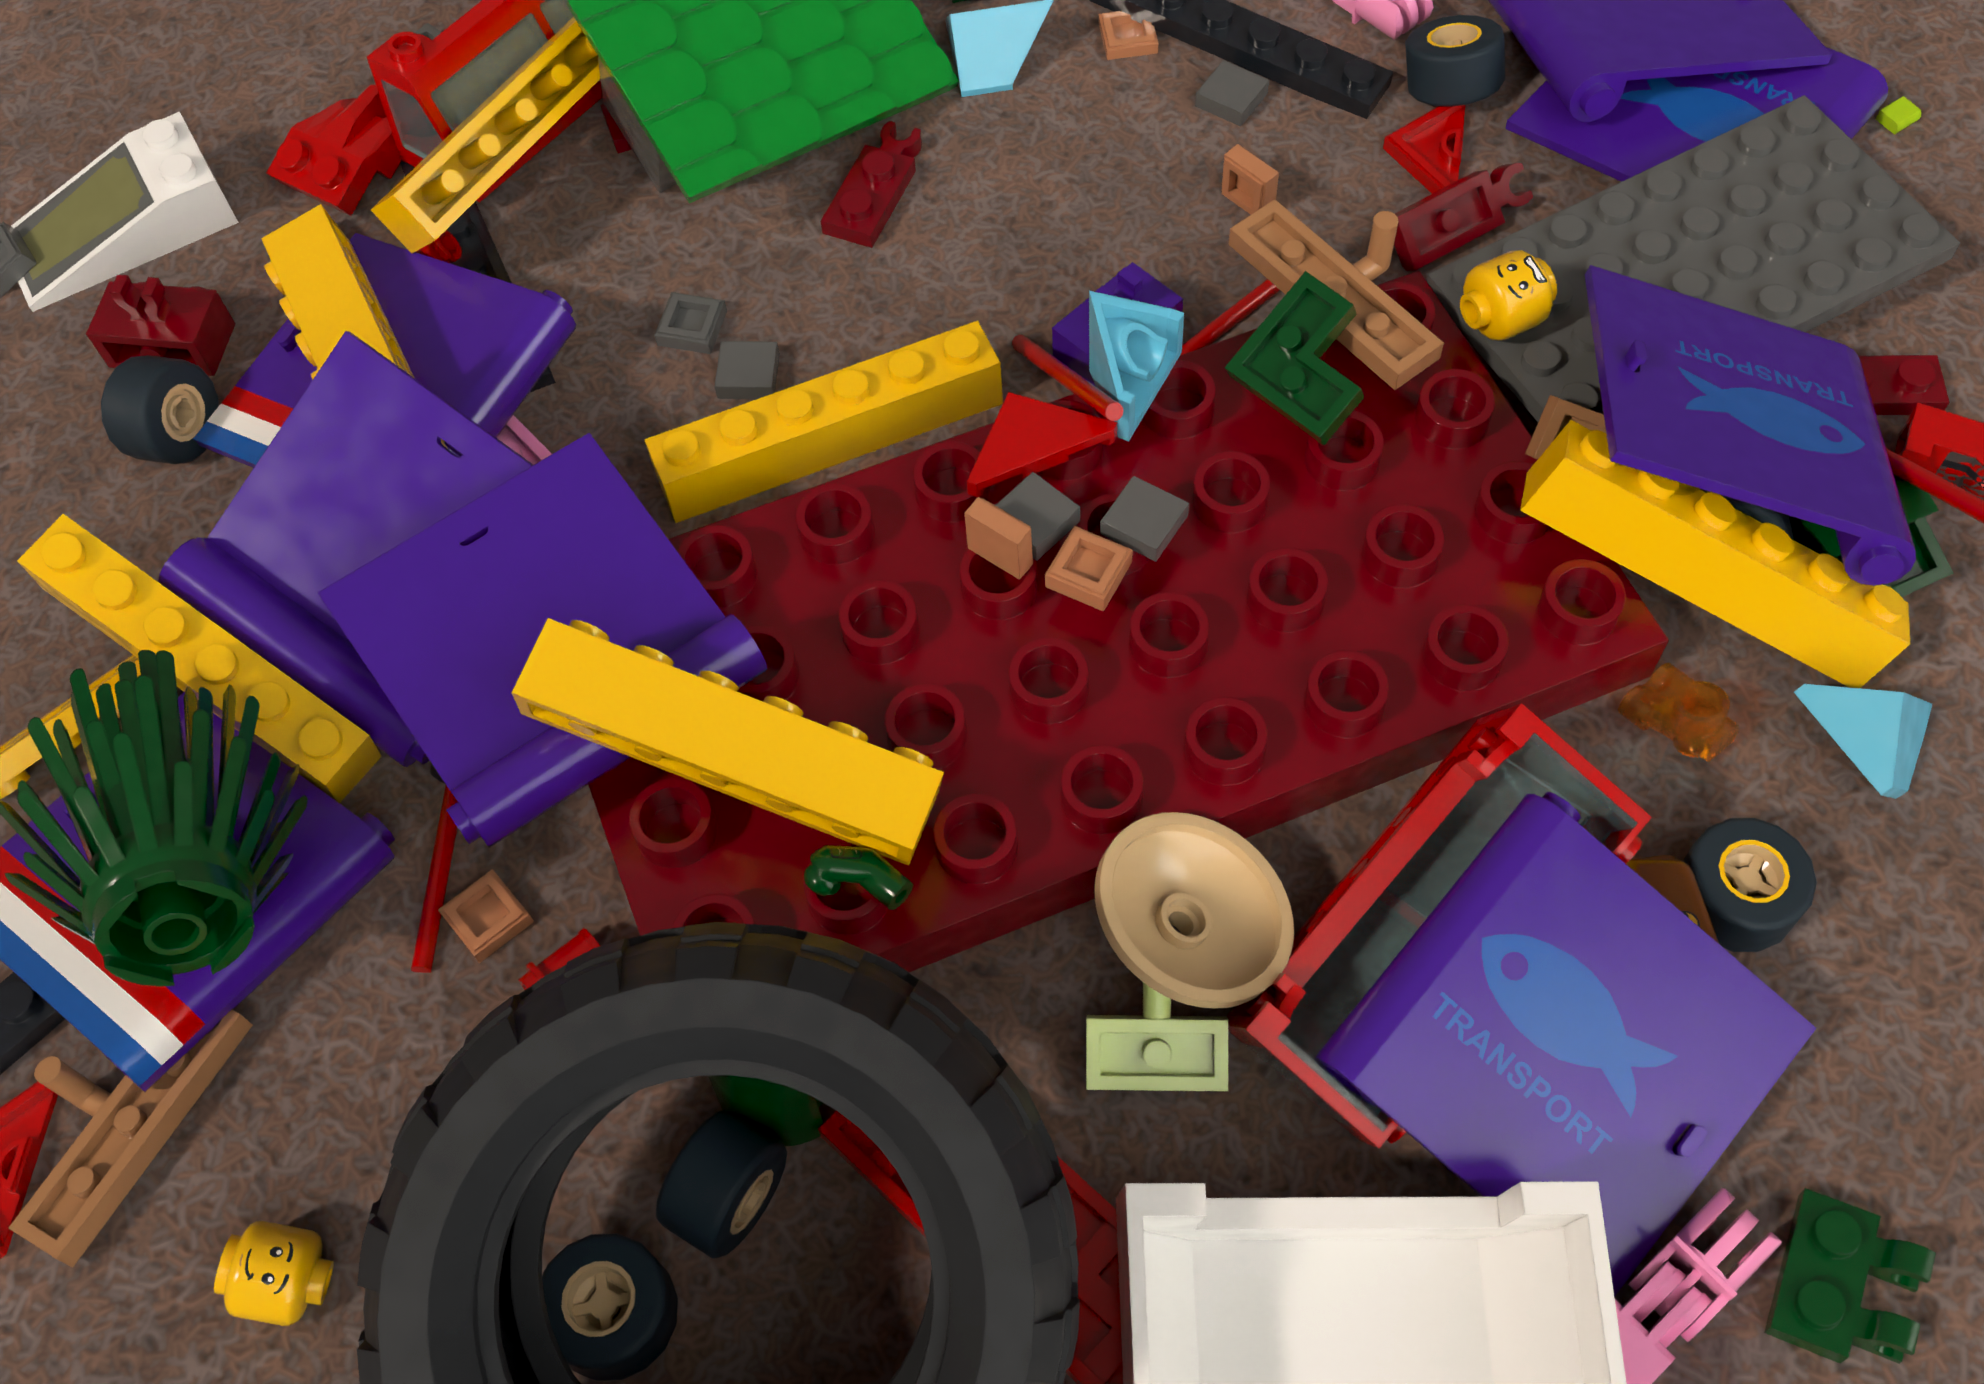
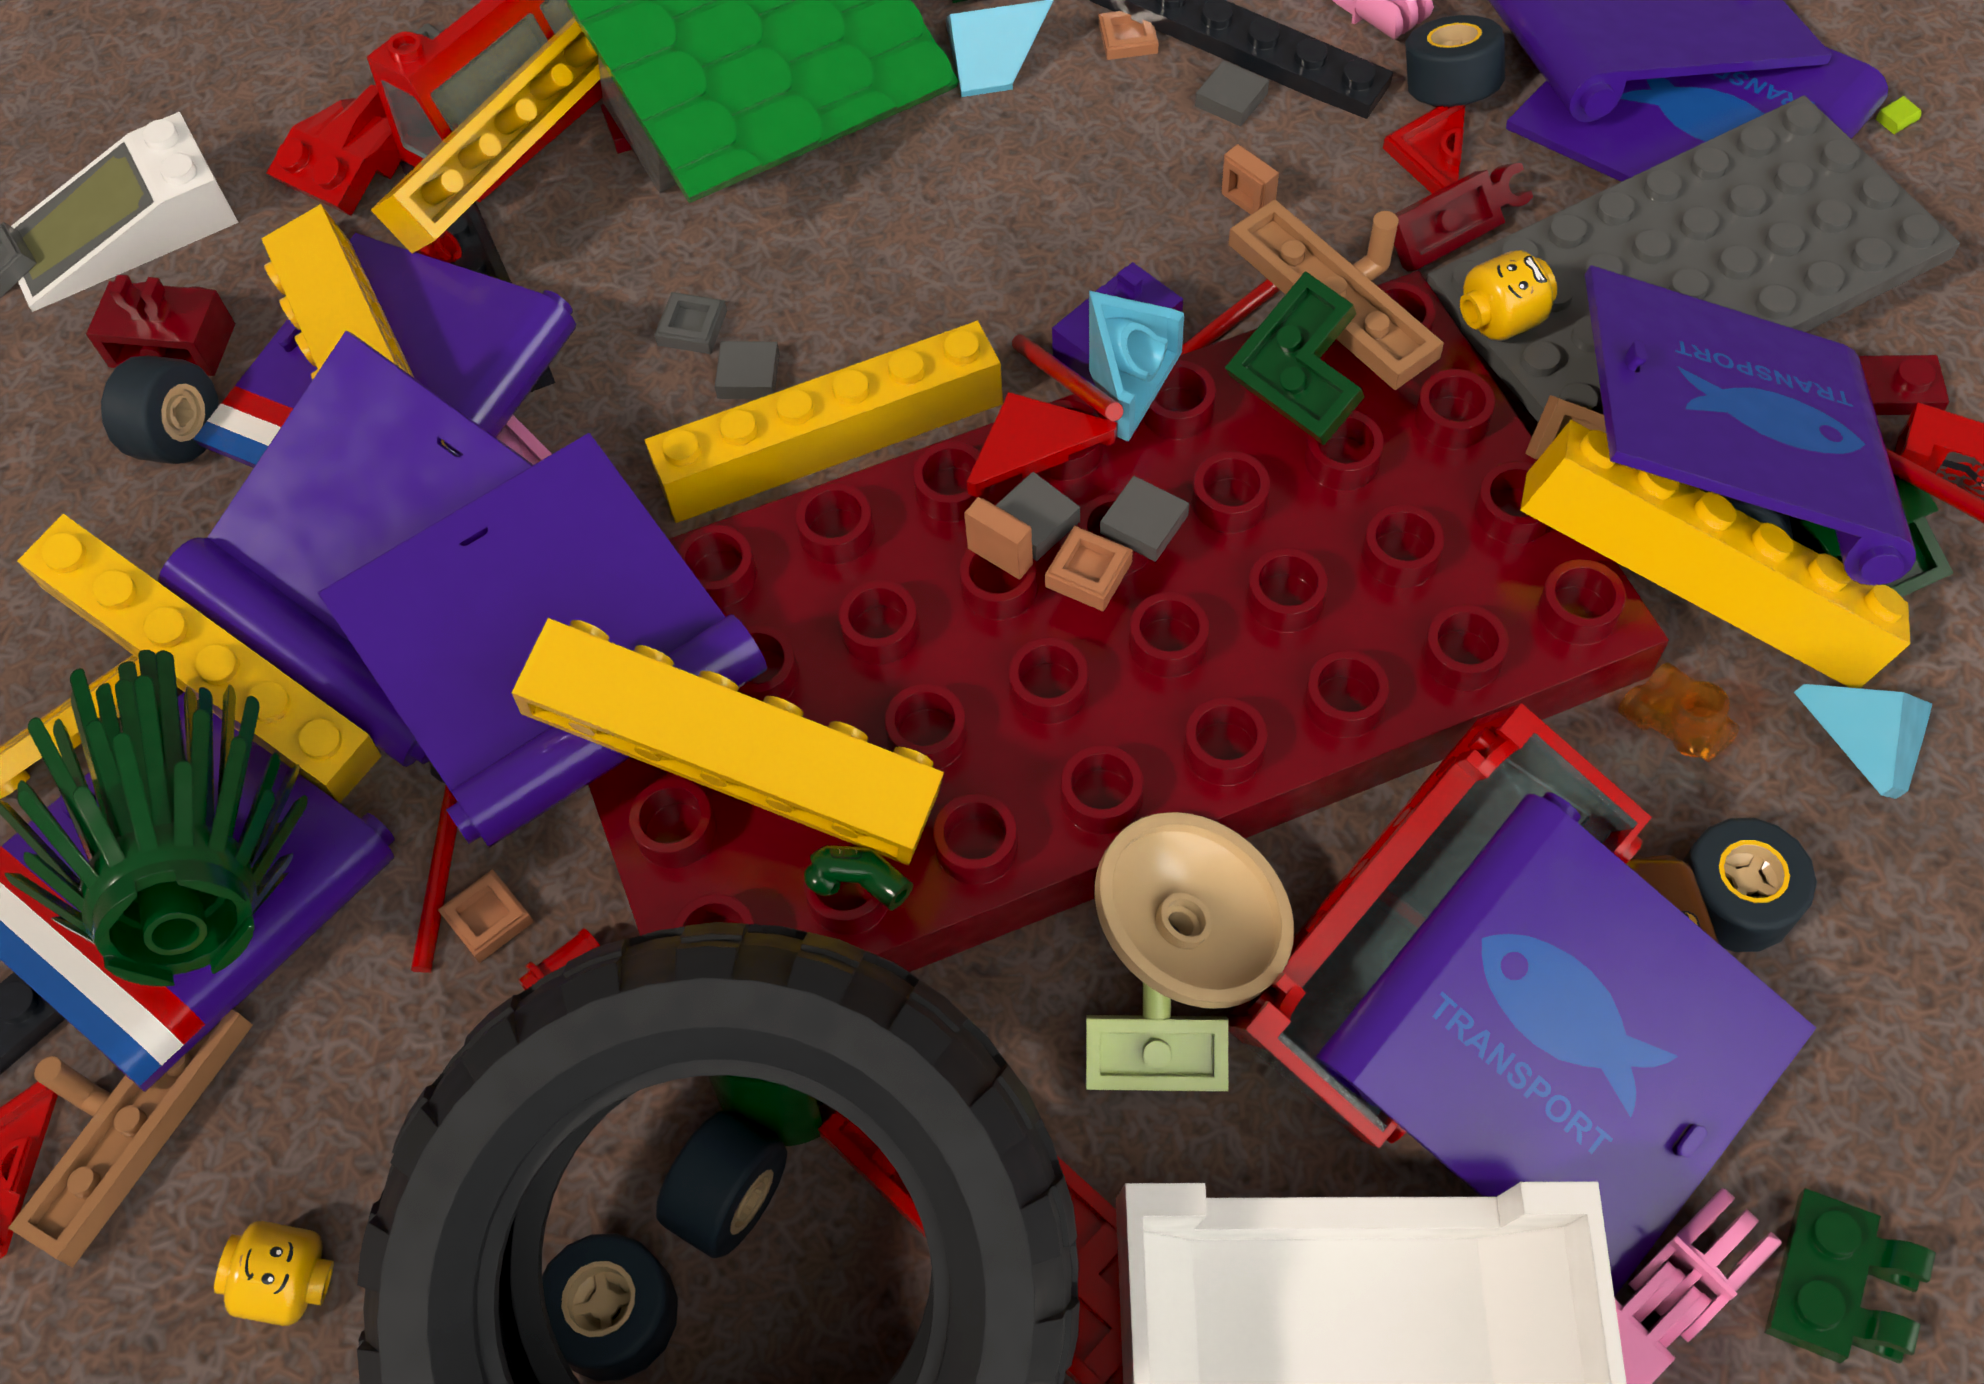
(872, 188): dark red plate -> none

